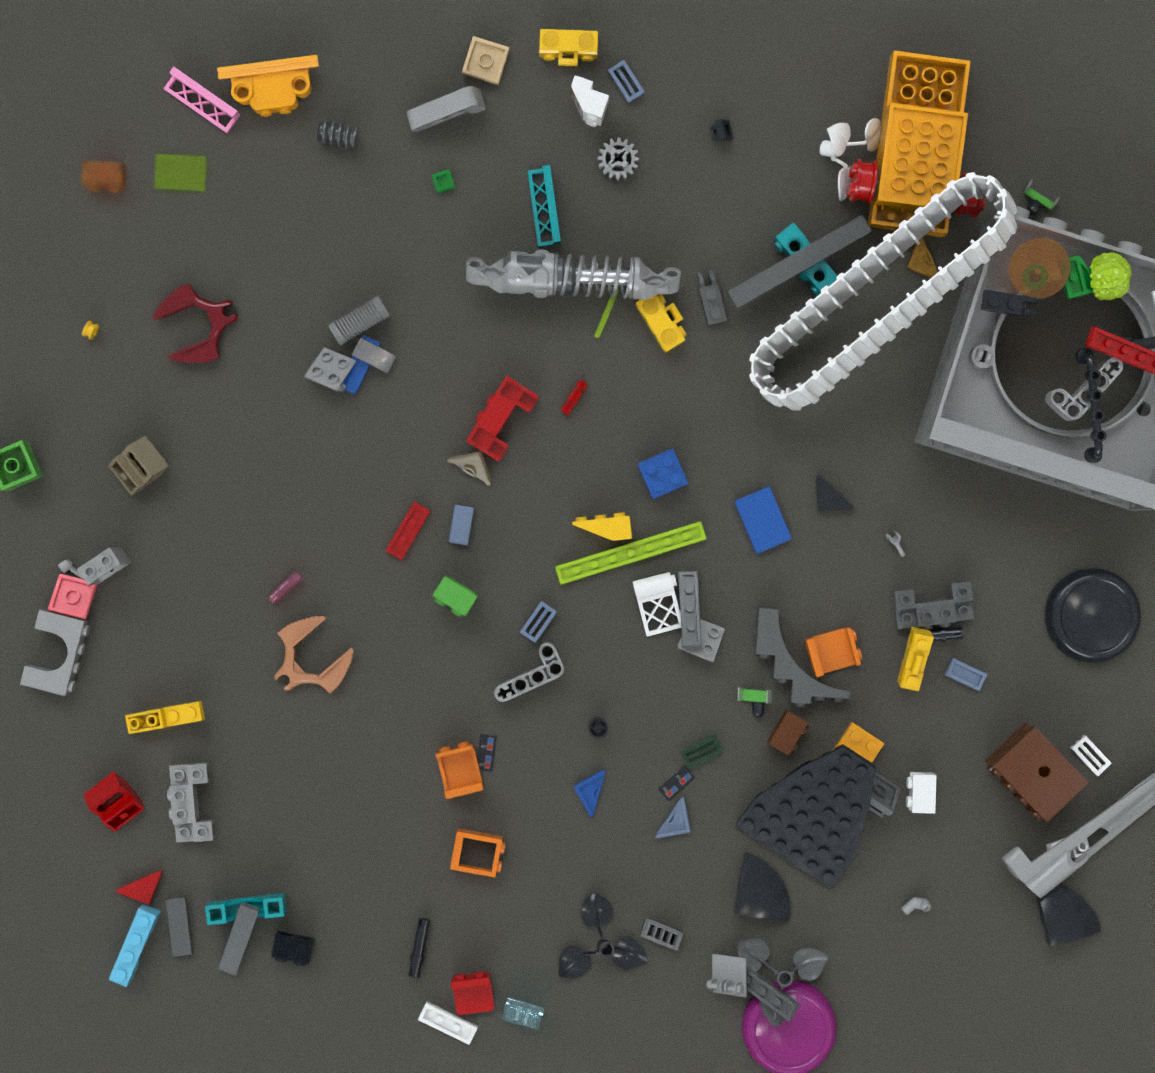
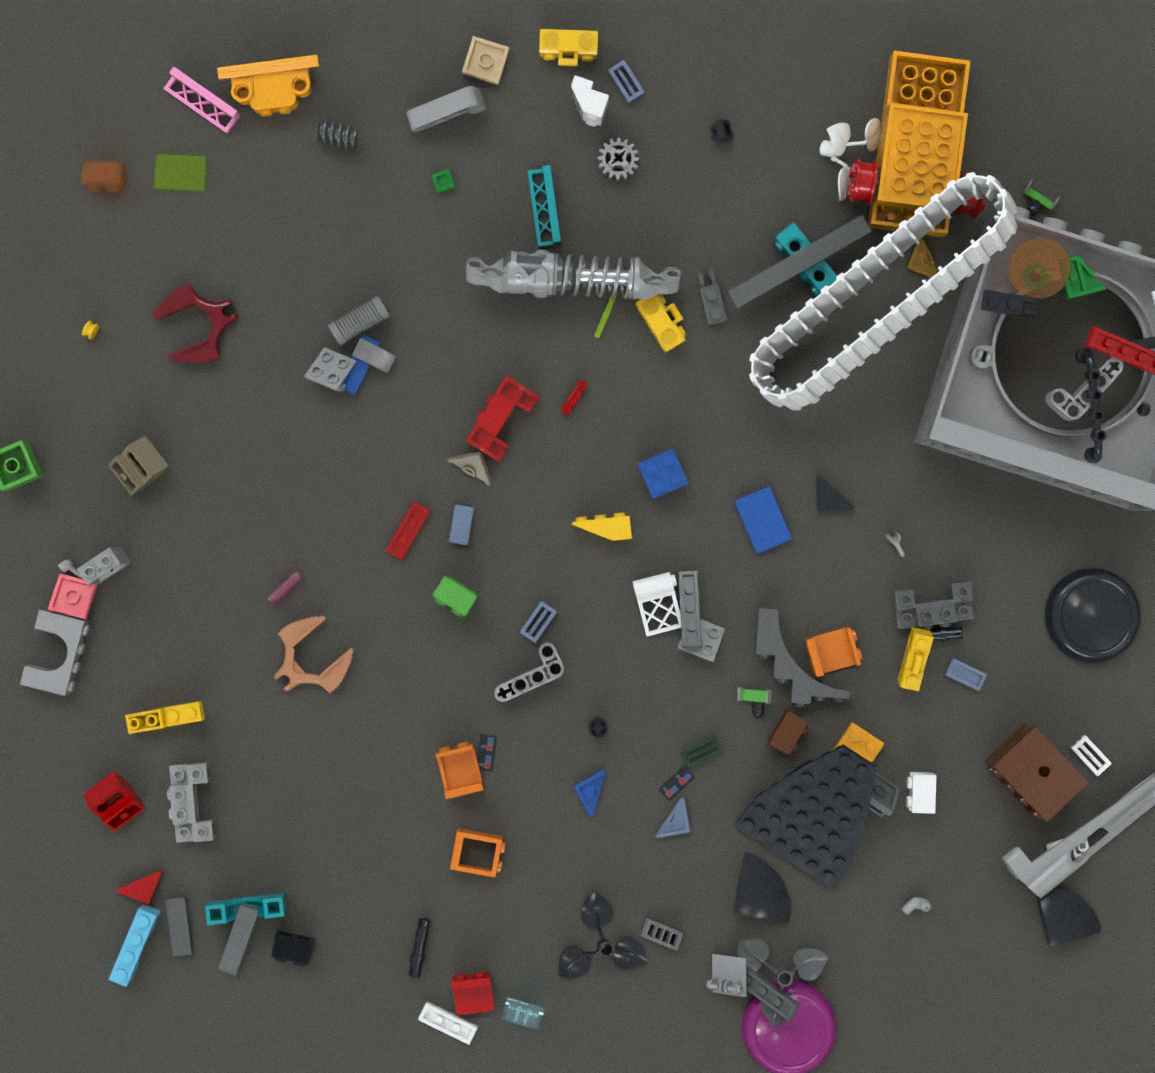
(630, 552): lime tile -> none
(1110, 276): lime hair -> none

